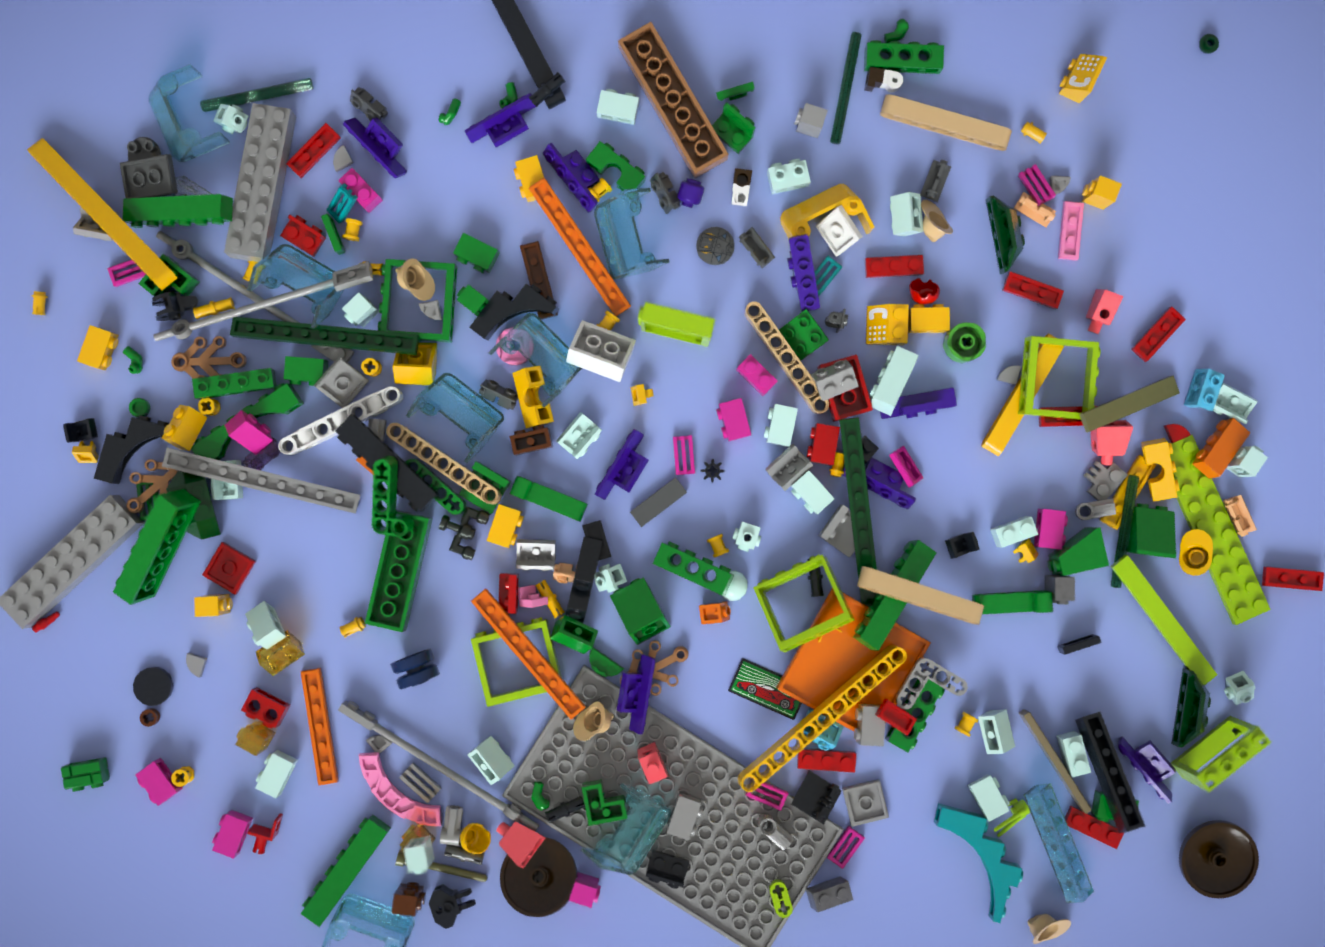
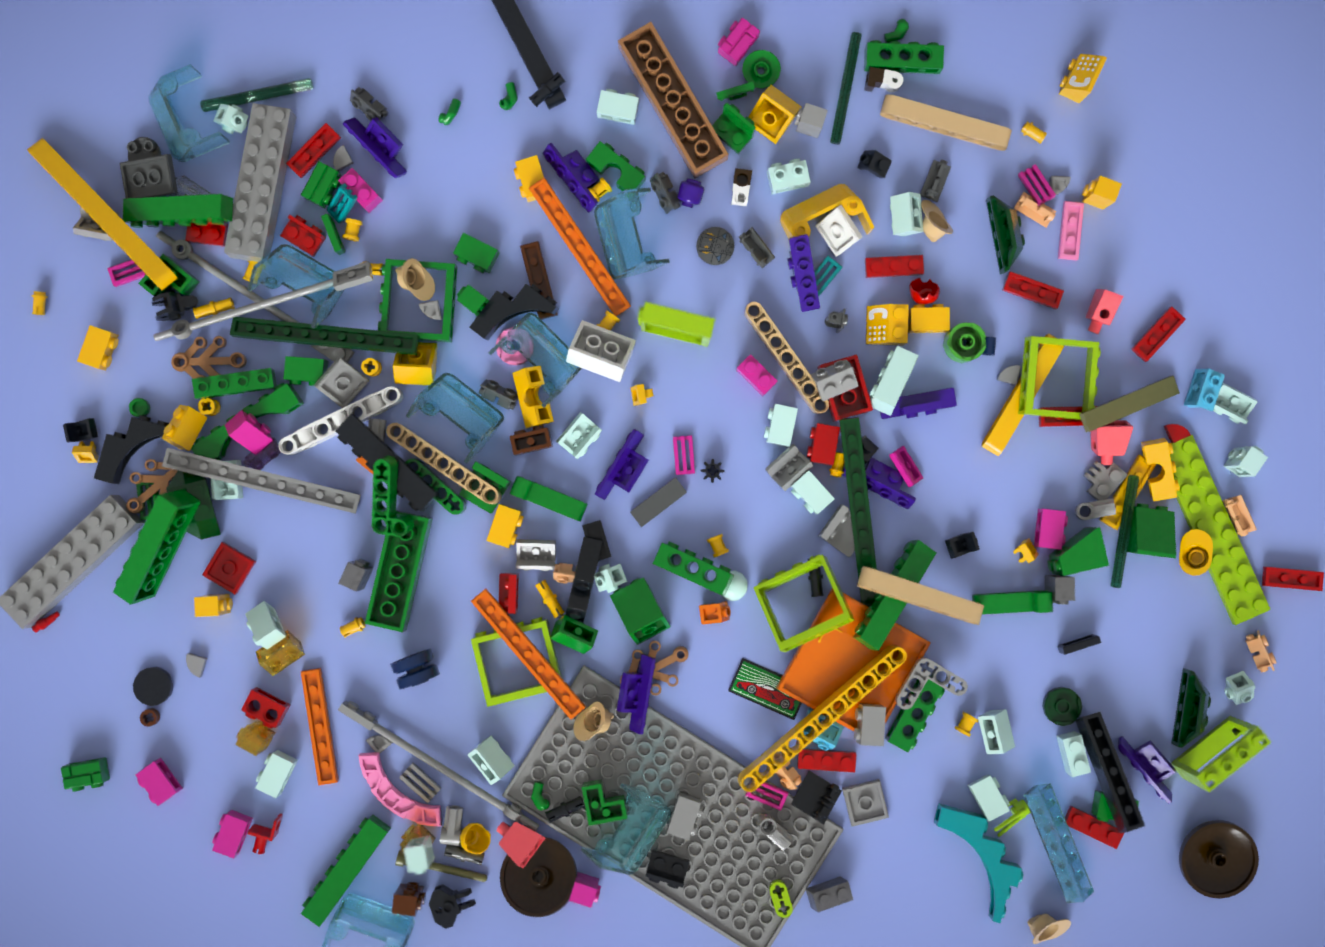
(136, 360): green arm -> none
(177, 775): yellow bush -> none
(209, 234): none -> red bracket
(321, 185): none -> green brick
(356, 575): none -> flat silver brick
(360, 310): light aqua brick -> none
(464, 530): pearl dark grey piece -> none
(502, 124): dark purple bracket -> none
(529, 598): bright pink bracket -> none
(603, 665): green tile -> none
(652, 763): coral torso -> none
(734, 420): dark pink brick -> none
(738, 41): none -> dark pink brick
(744, 529): light aqua brick -> none
(761, 60): none -> green dish
(774, 113): none -> yellow slope
(788, 778): none -> light nougat hinge
(803, 334): green hinge -> none
(840, 841): dark pink tile -> none
(875, 163): none -> black bracket
(896, 716): red tile -> none
(990, 346): none -> dark blue hinge
(1014, 531): light aqua brick -> none
(1055, 761): dark tan tile -> none
(1062, 706): none -> dark green tile
(1163, 619): lime tile -> none
(1203, 45): dark green plate -> none
(1221, 448): orange brick -> none
(1264, 658): none -> light nougat hinge

